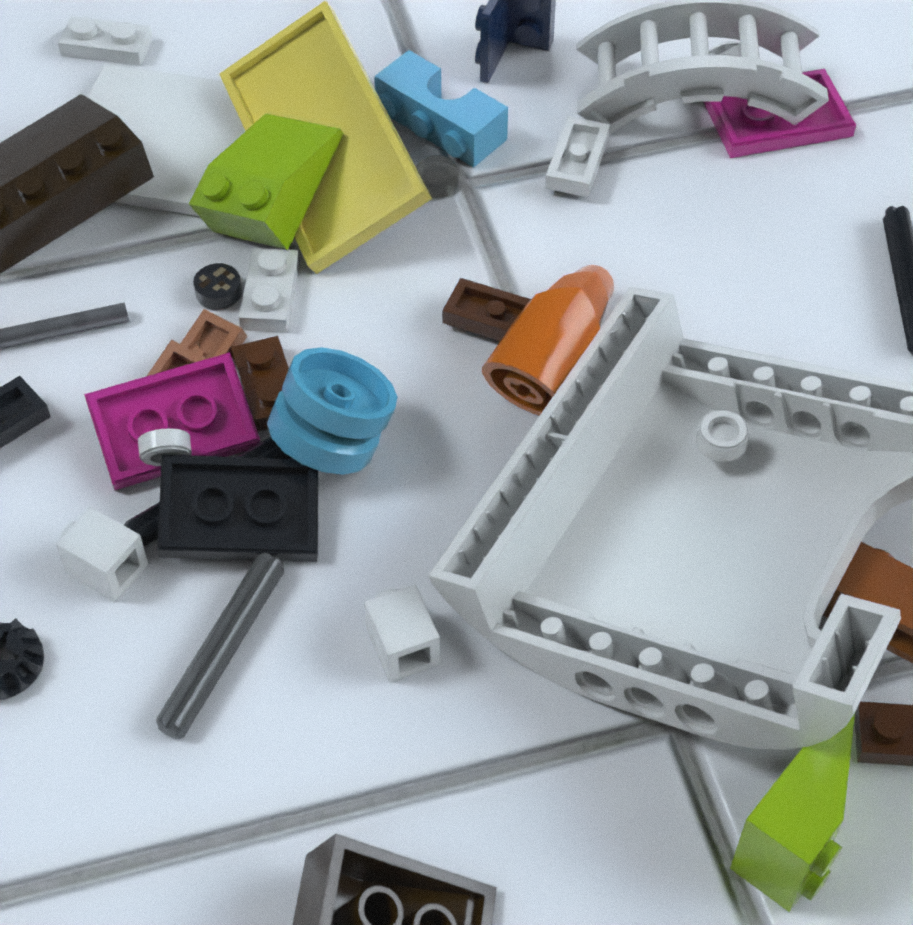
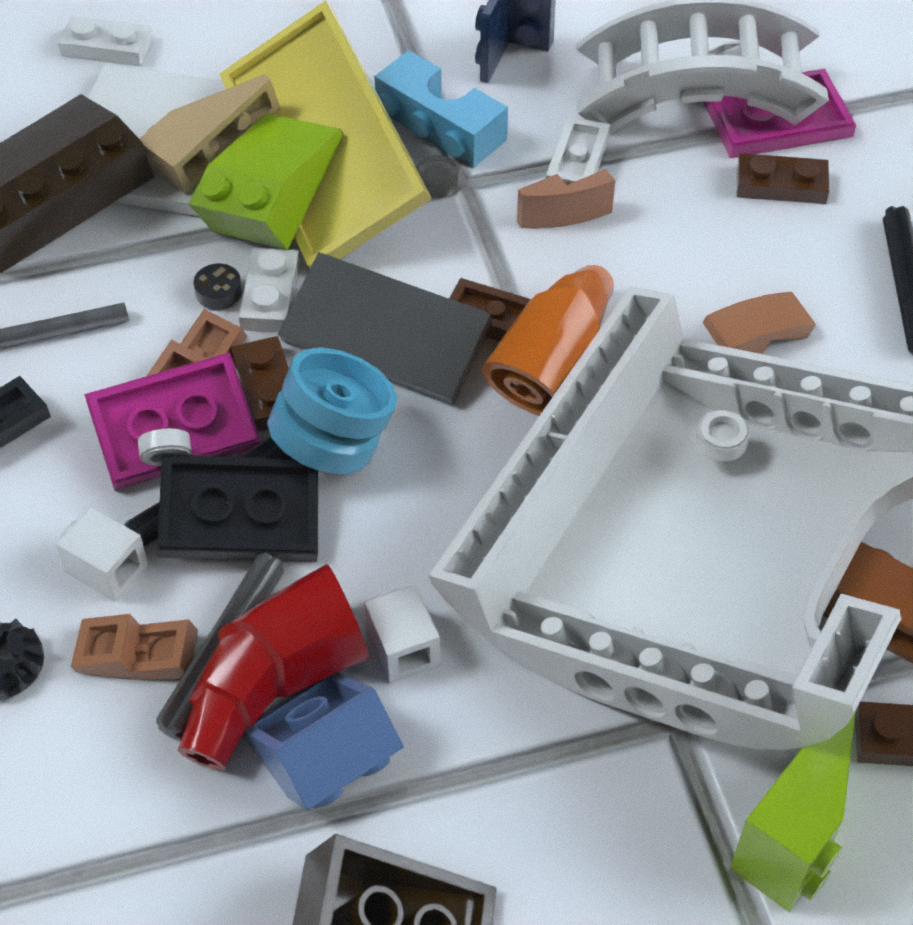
(126, 650): none -> nougat slope
(197, 133): none -> tan slope
(270, 654): none -> red piece
(324, 739): none -> medium blue slope
(394, 326): none -> dark grey tile
(555, 204): none -> nougat slope
(758, 320): none -> nougat slope
(782, 178): none -> reddish brown plate

